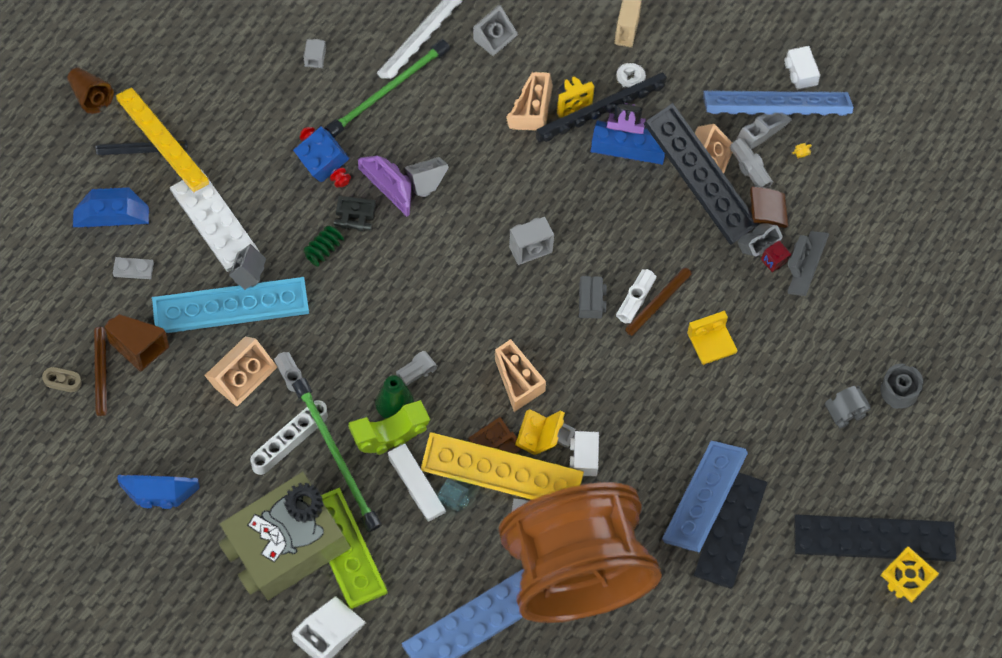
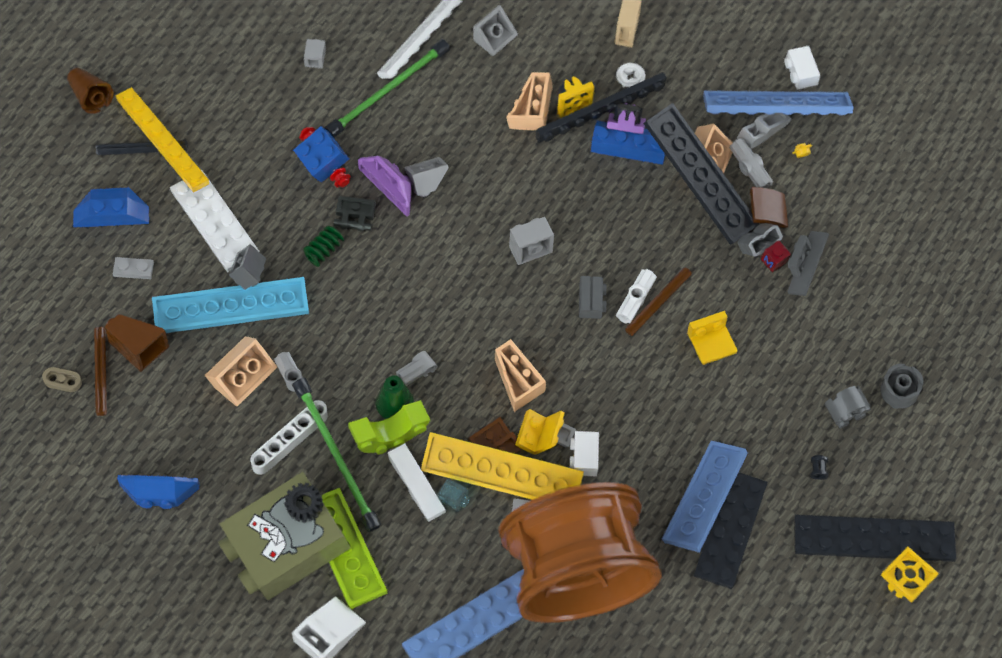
(819, 460): none -> black bush

